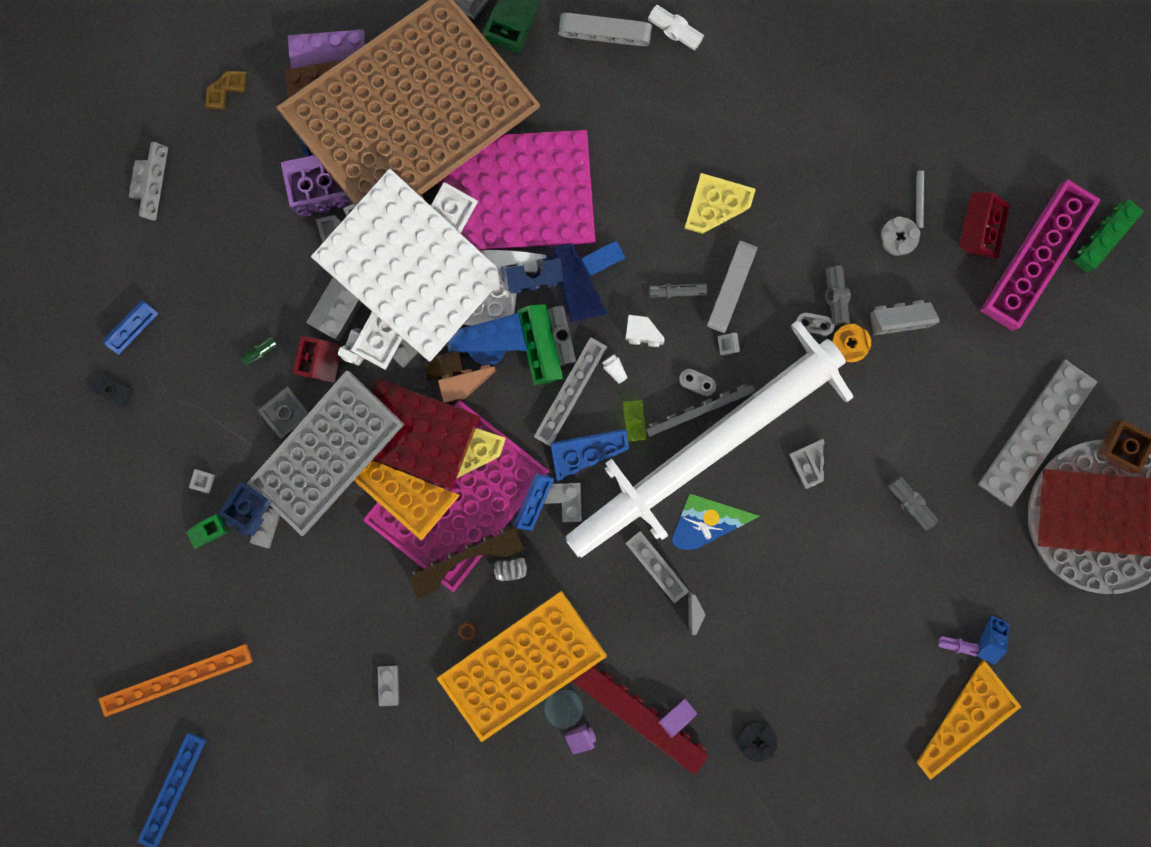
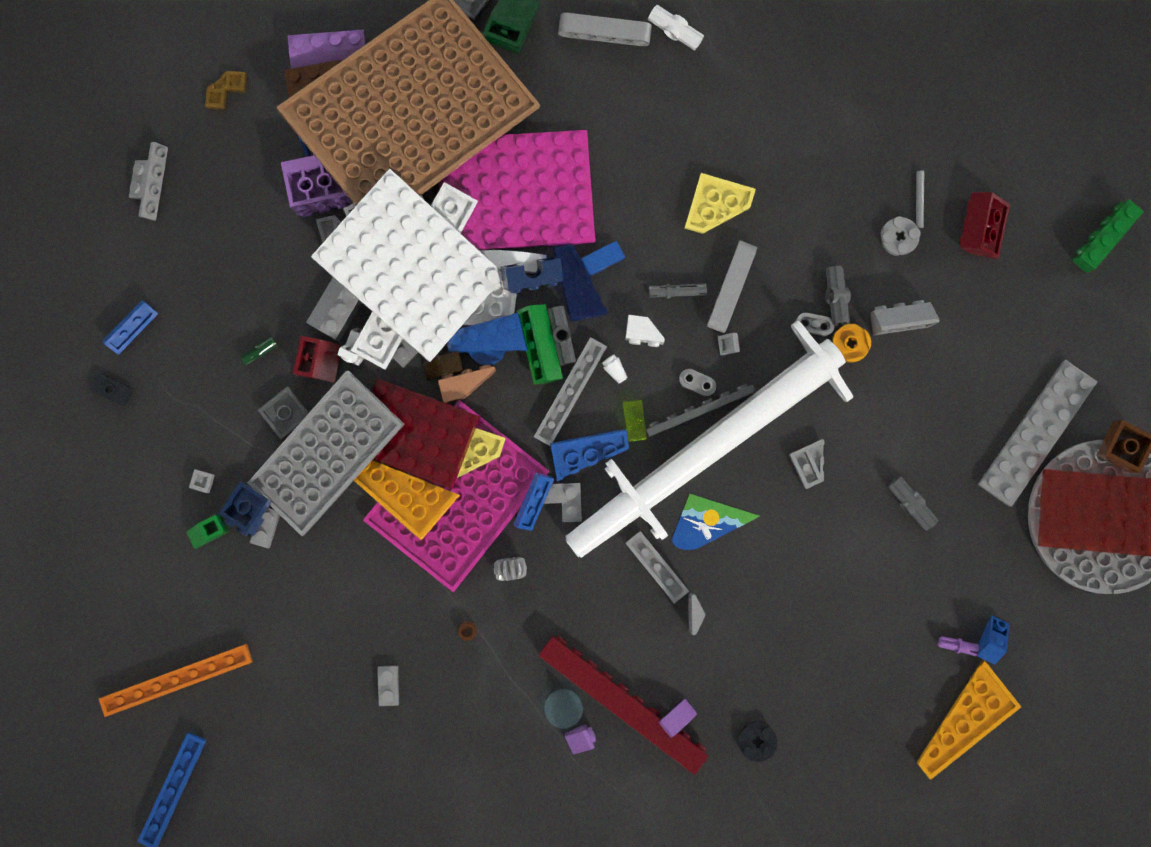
(428, 580): dark brown arch -> none
(521, 666): light orange plate -> none
(1040, 255): dark pink brick -> none

